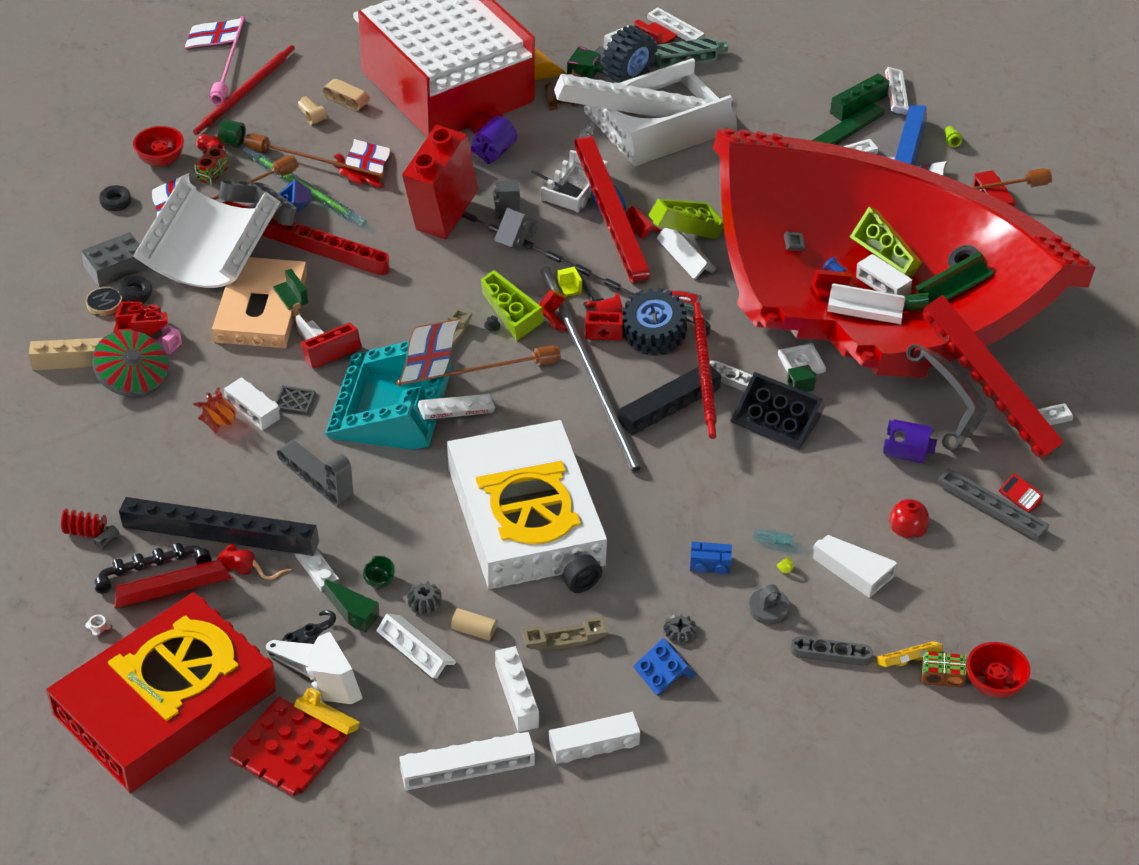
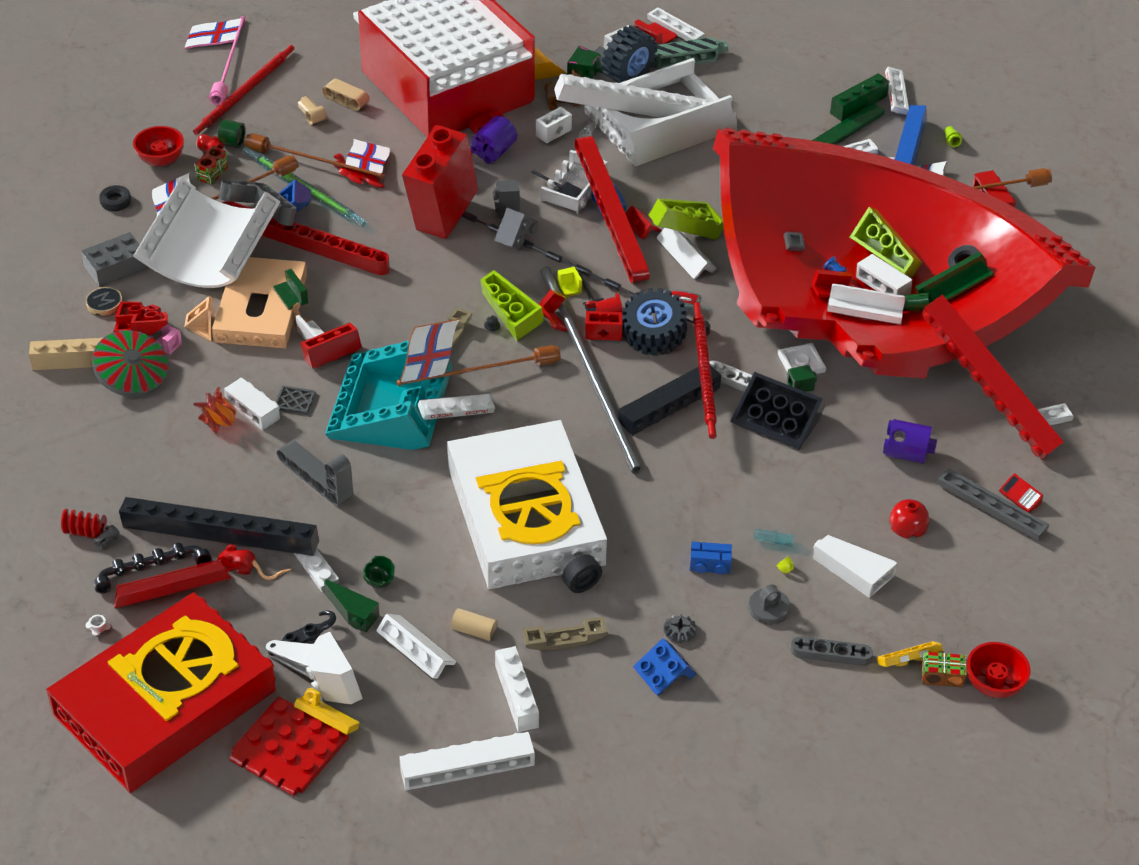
(135, 280): black tyre -> none
(201, 319): none -> light nougat slope
(424, 598): dark grey gear -> none
(553, 125): none -> white brick
(594, 737): white brick -> none
(974, 402): dark grey panel -> none

